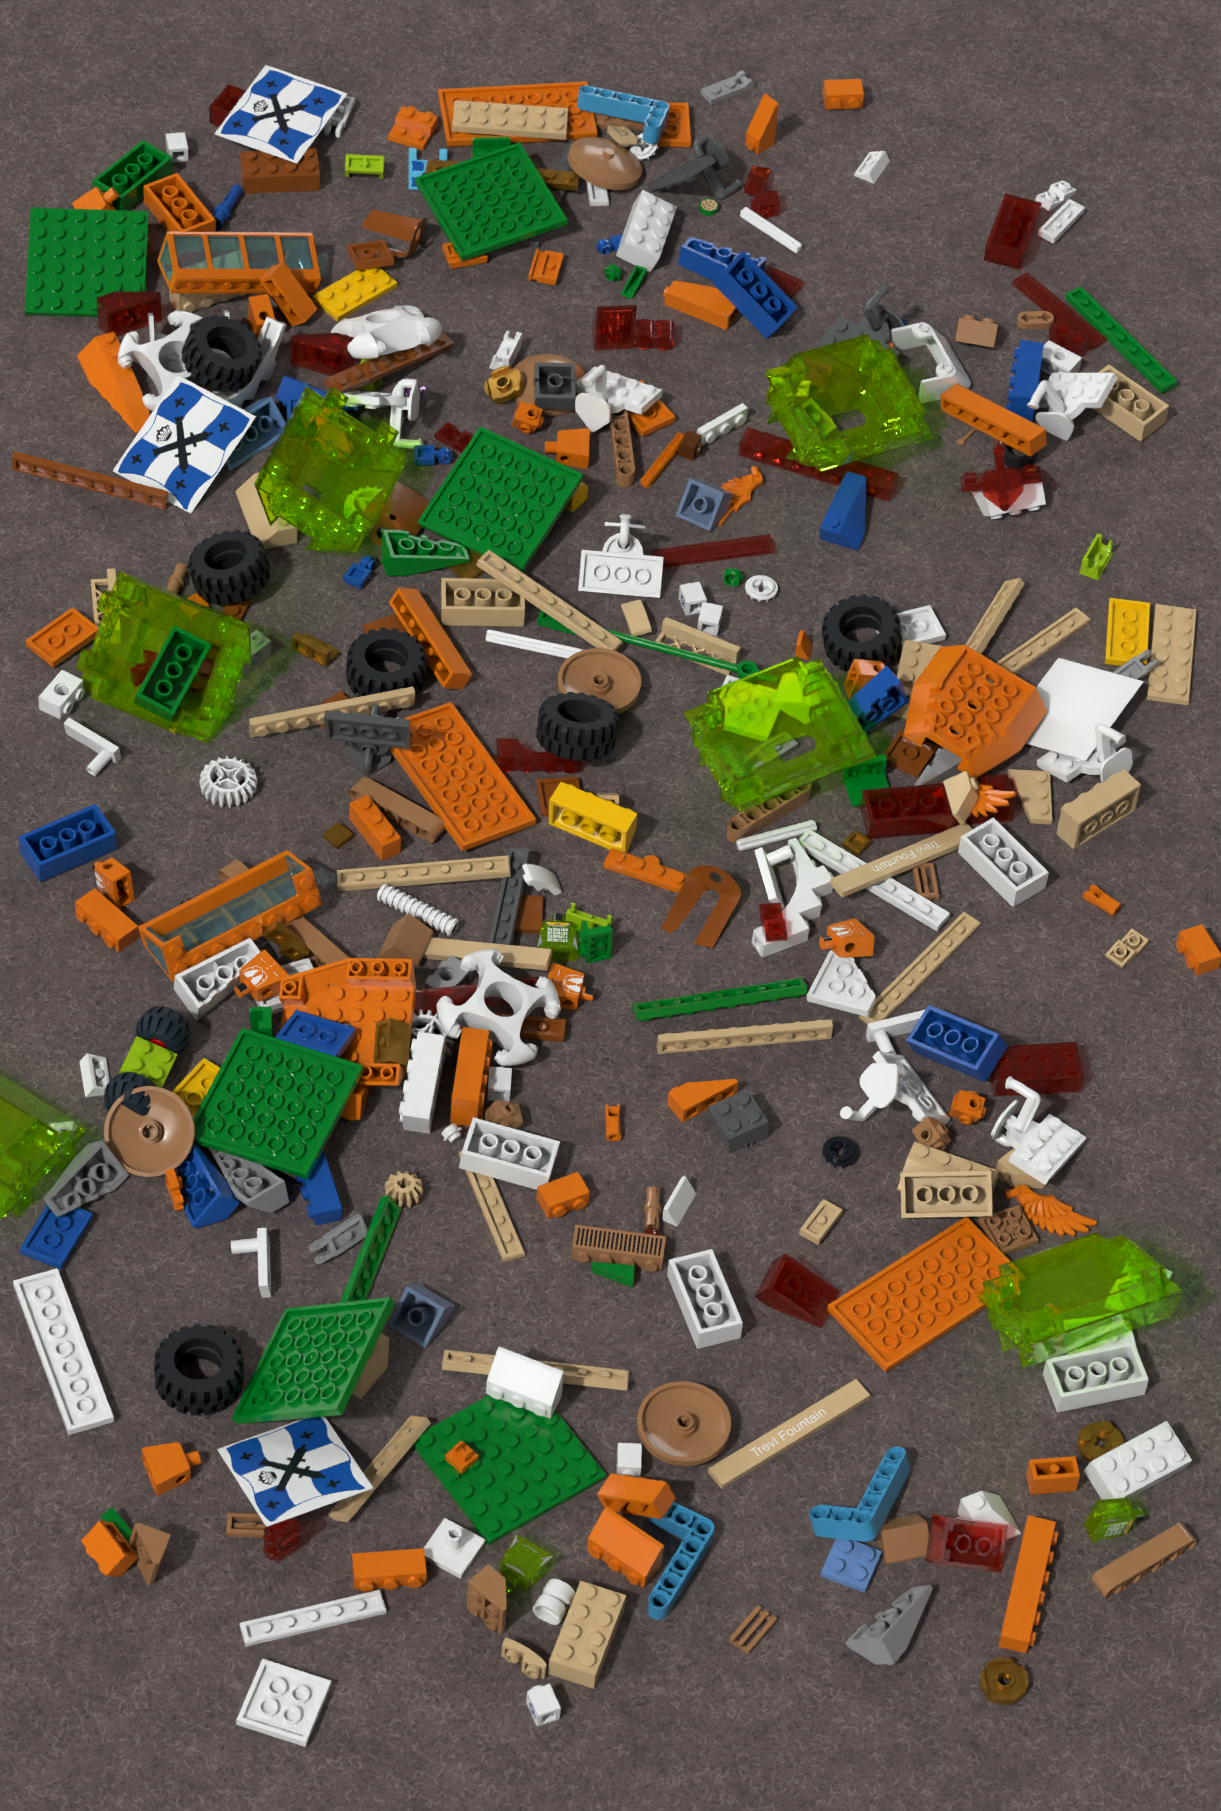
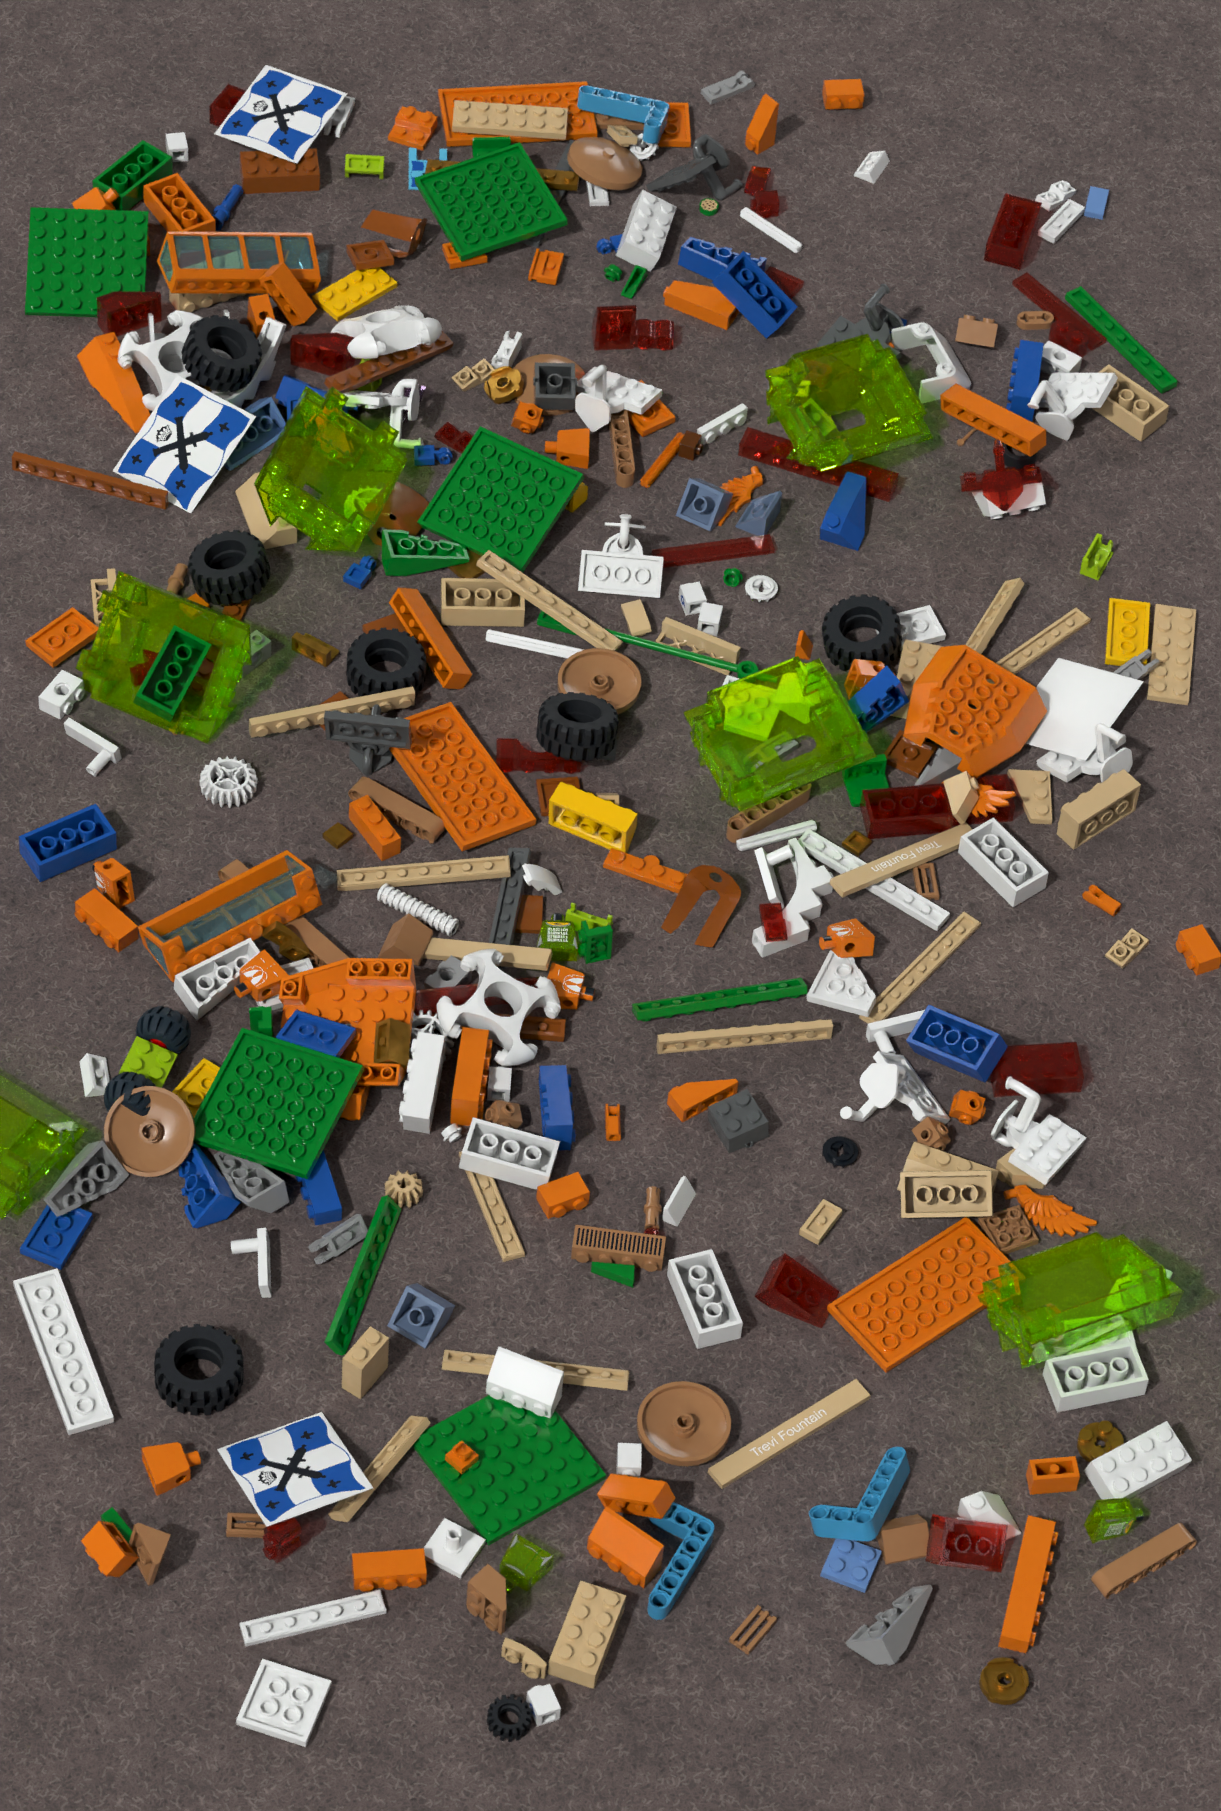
(174, 1185): orange plate -> none
(313, 1361): green plate -> none
(469, 378): none -> tan slope
(509, 1705): none -> black tyre
(554, 1601): white wheel -> none
(556, 1105): none -> blue wedge
(760, 514): none -> sand blue slope
(1096, 202): none -> medium blue tile

